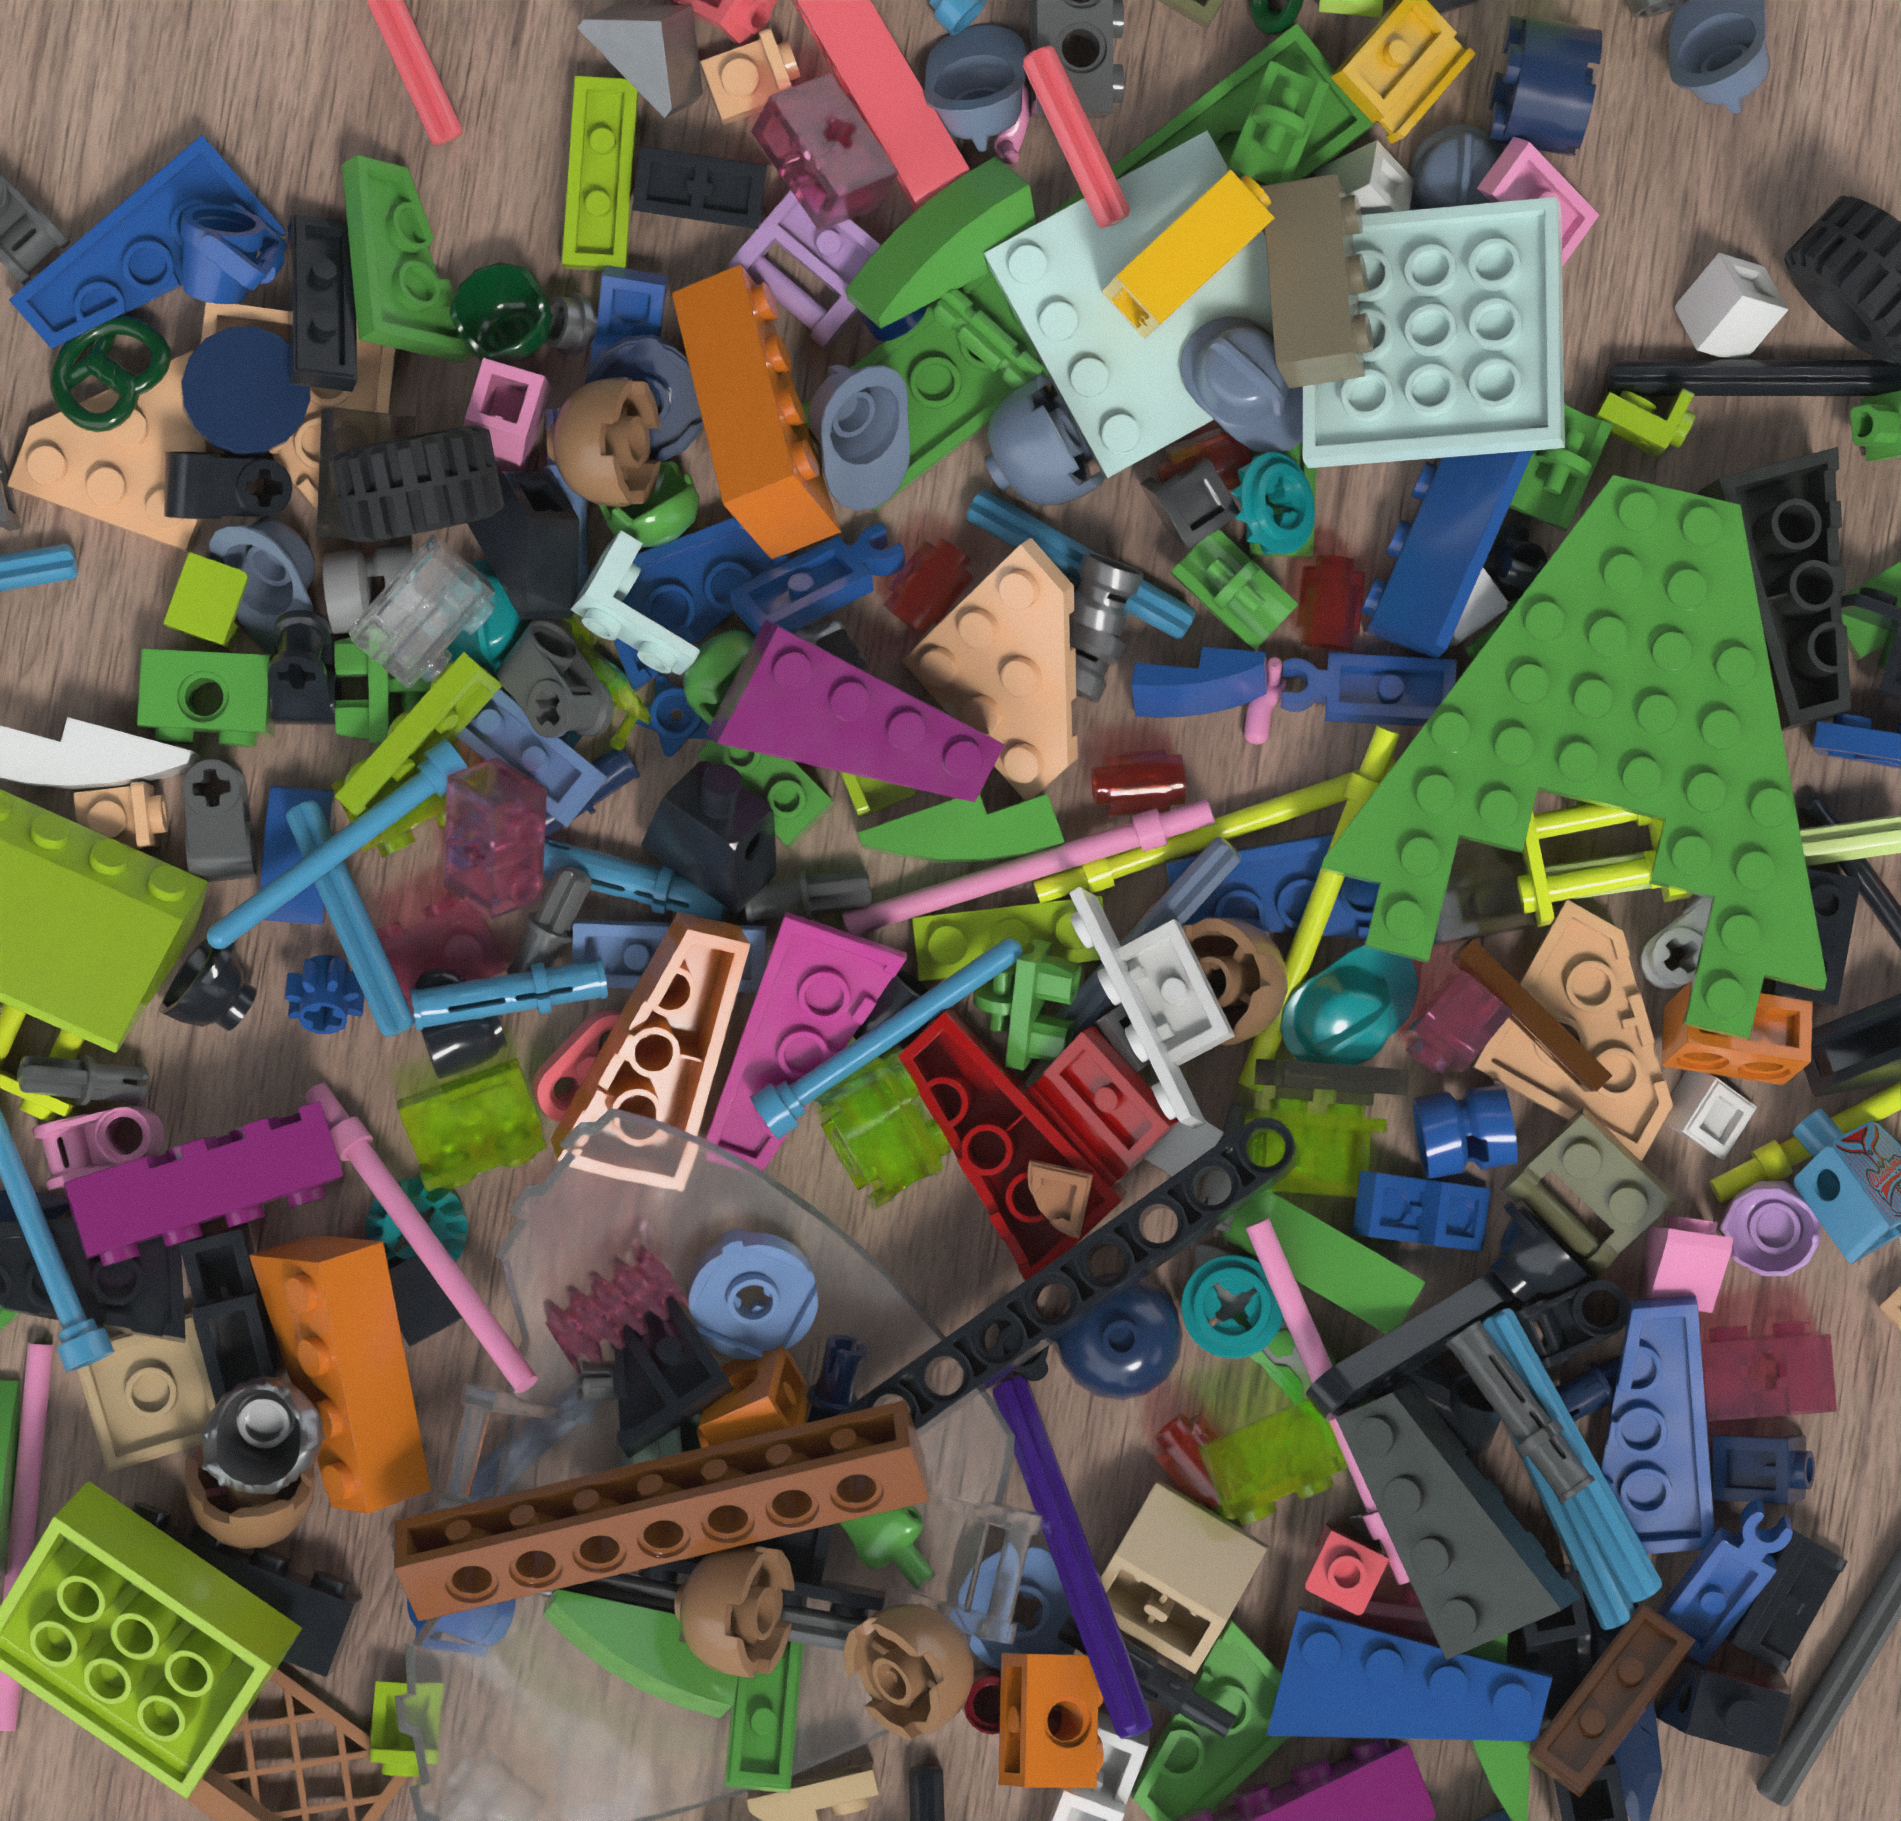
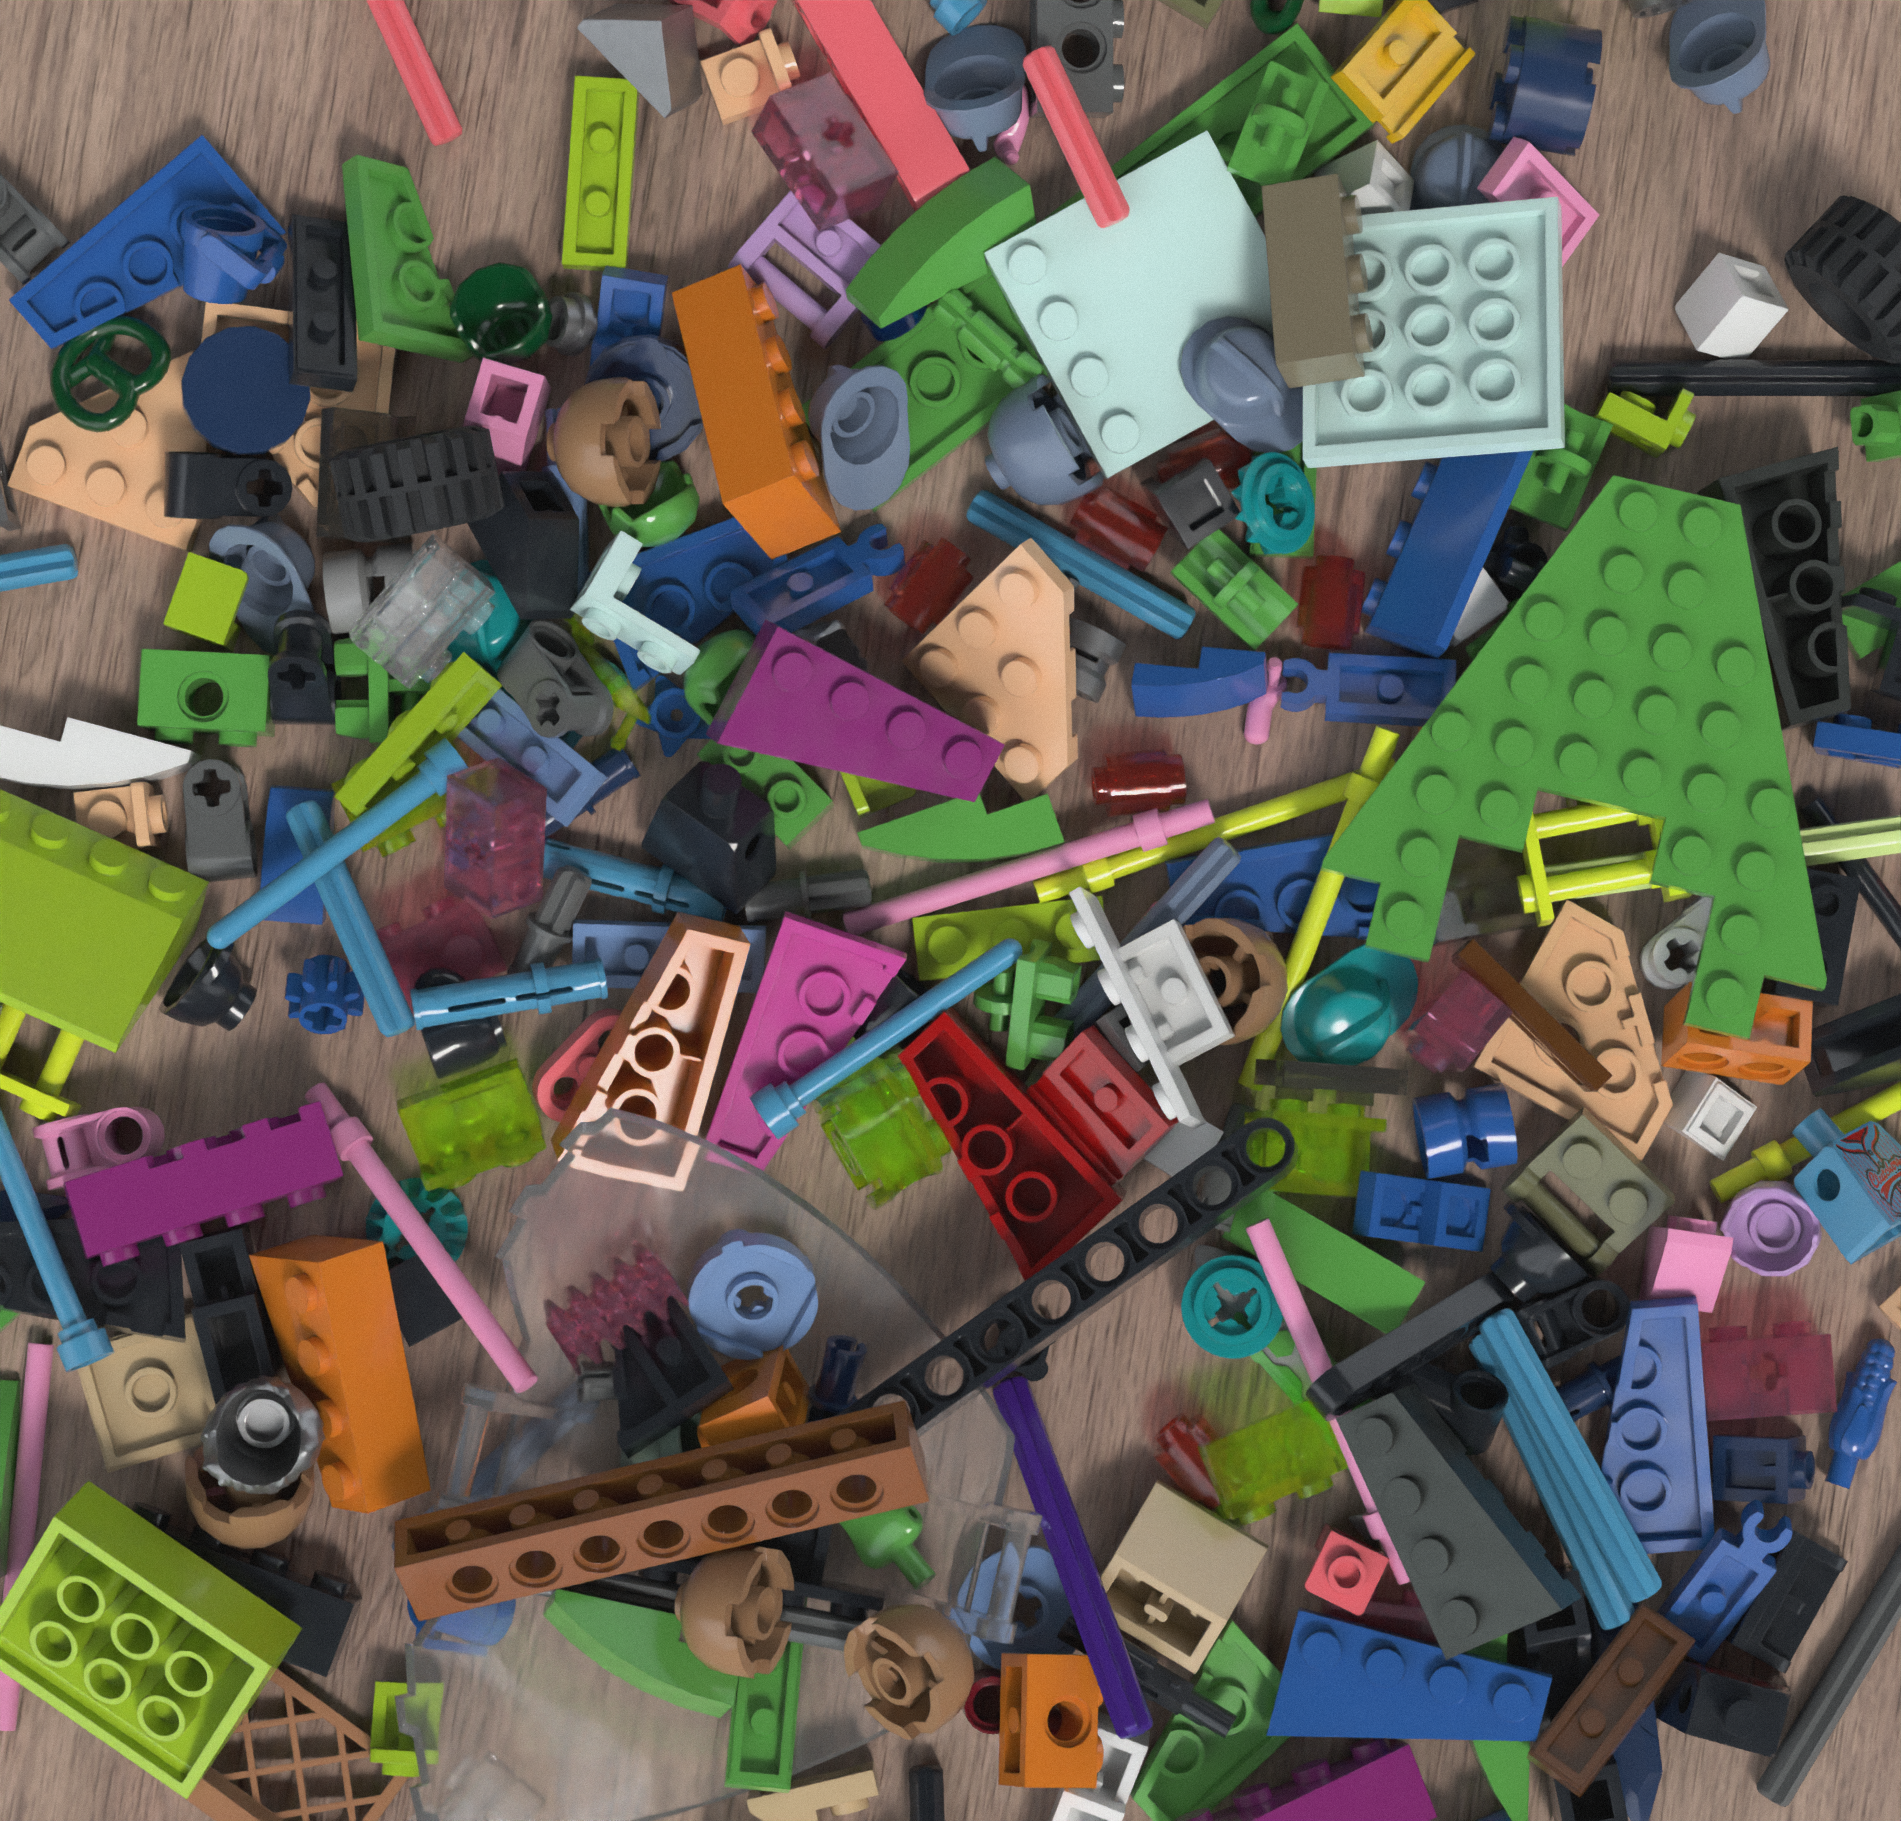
(82, 1079): dark grey axle -> none
(701, 187): black hinge -> none
(1060, 1194): nougat tile -> none
(1104, 593): flat silver wheel -> none
(1118, 529): none -> clear red brick
(1125, 1344): dark blue cylinder -> none
(1189, 252): yellow window -> none
(1520, 1412): dark grey pin -> none
(1860, 1412): none -> blue piece

